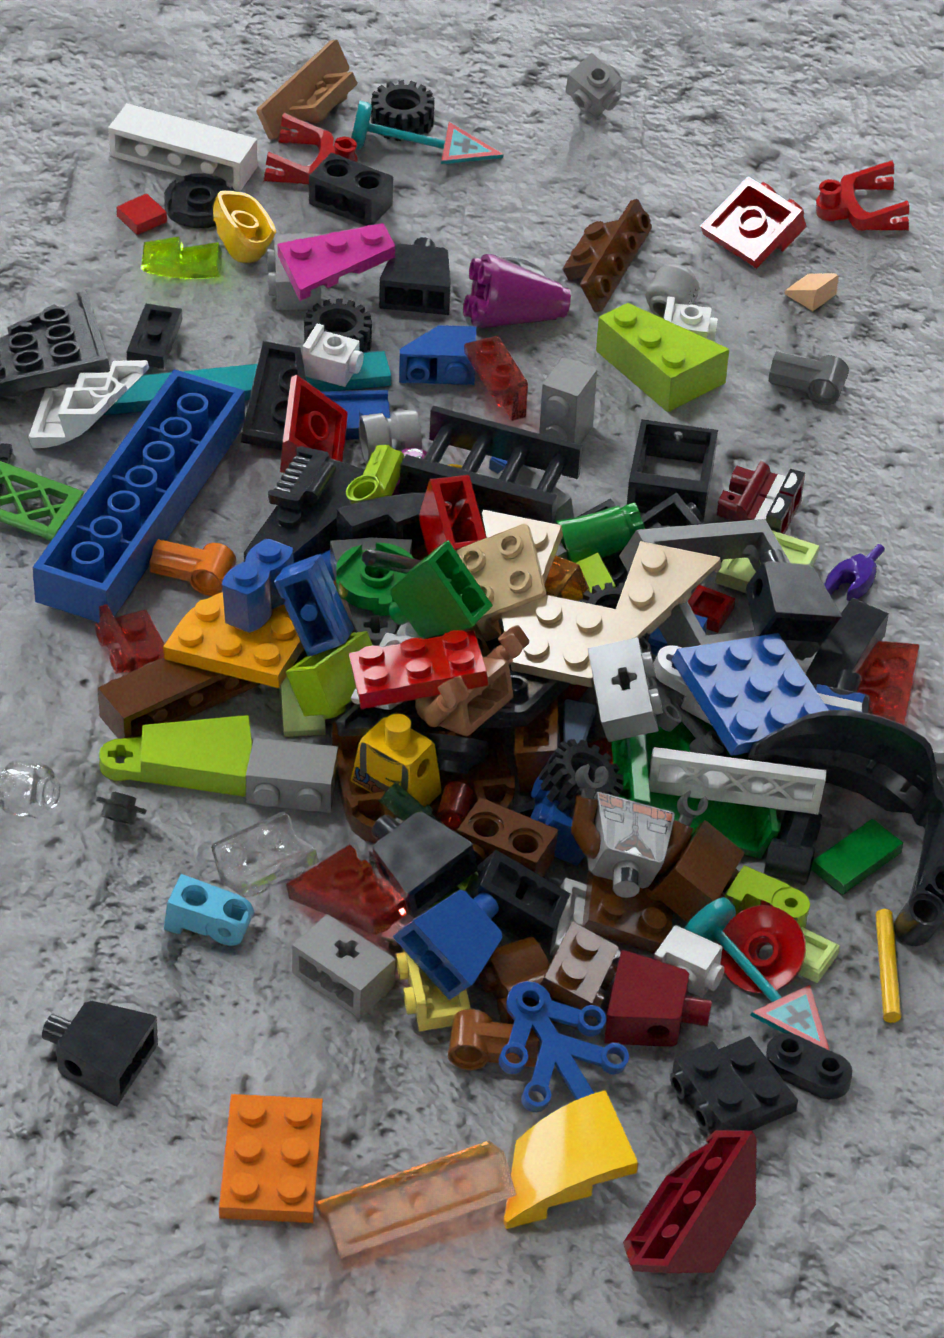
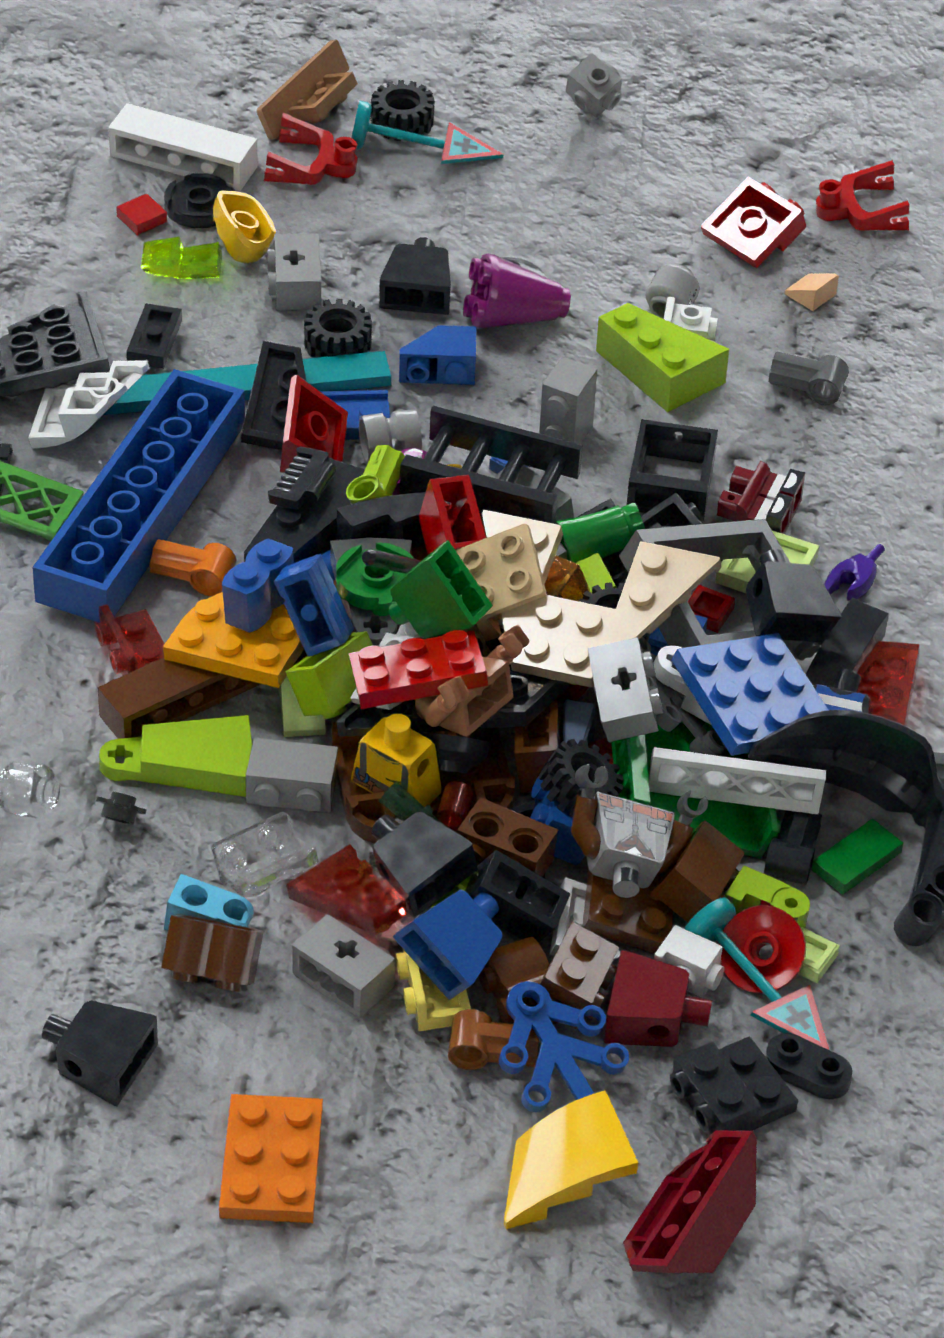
(212, 951): none -> reddish brown brick
(329, 256): dark pink wing -> none
(331, 357): white brick -> none
(350, 189): black brick -> none
(417, 1198): clear orange fence -> none
(499, 374): clear red bracket -> none
(607, 253): reddish brown bracket -> none
(888, 966): yellow bar -> none

